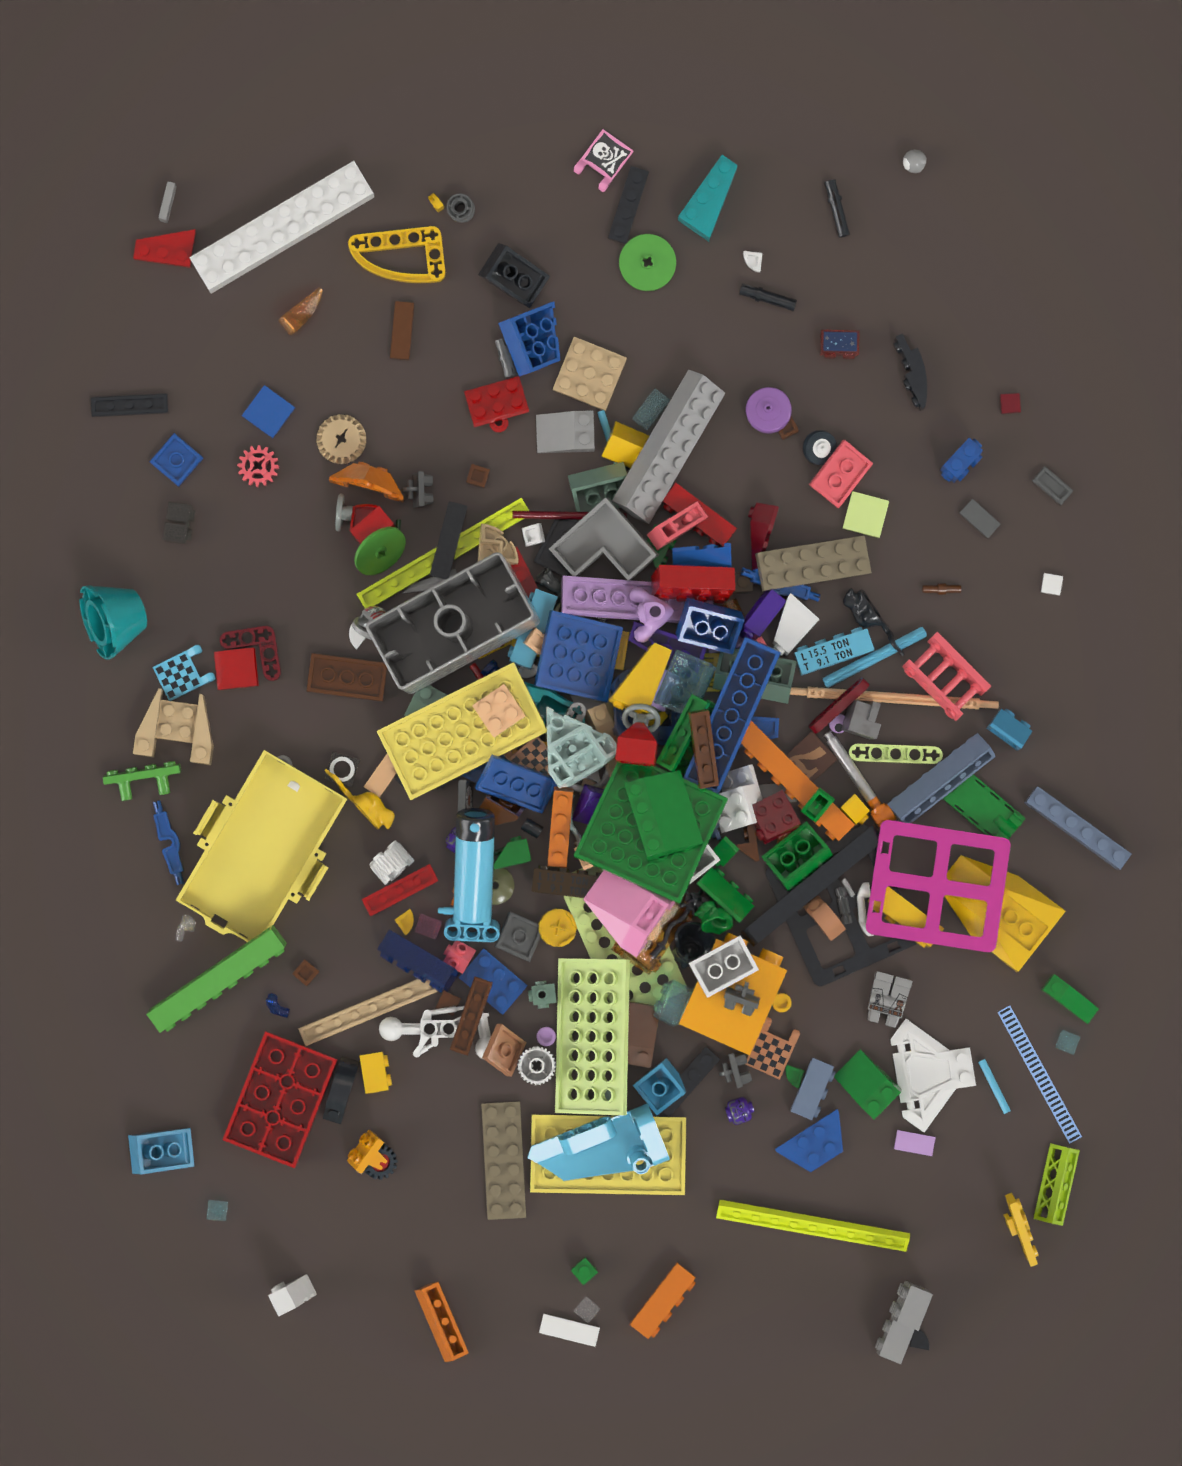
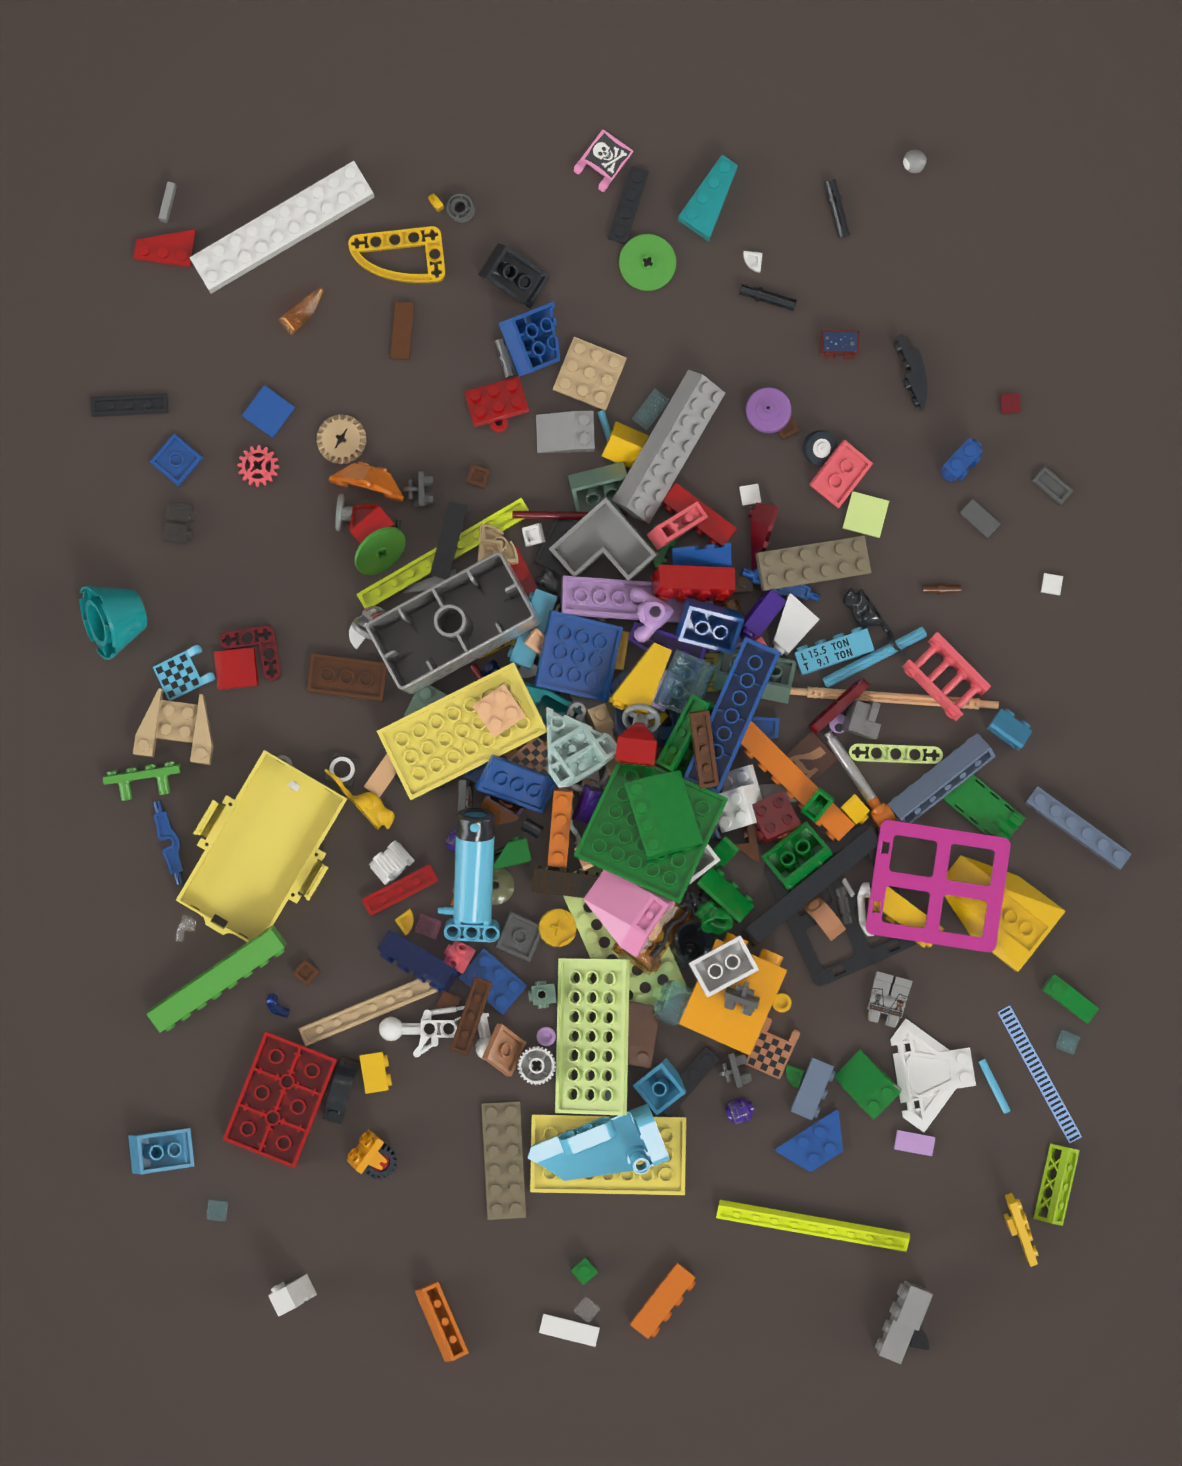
(750, 494): none -> white tile

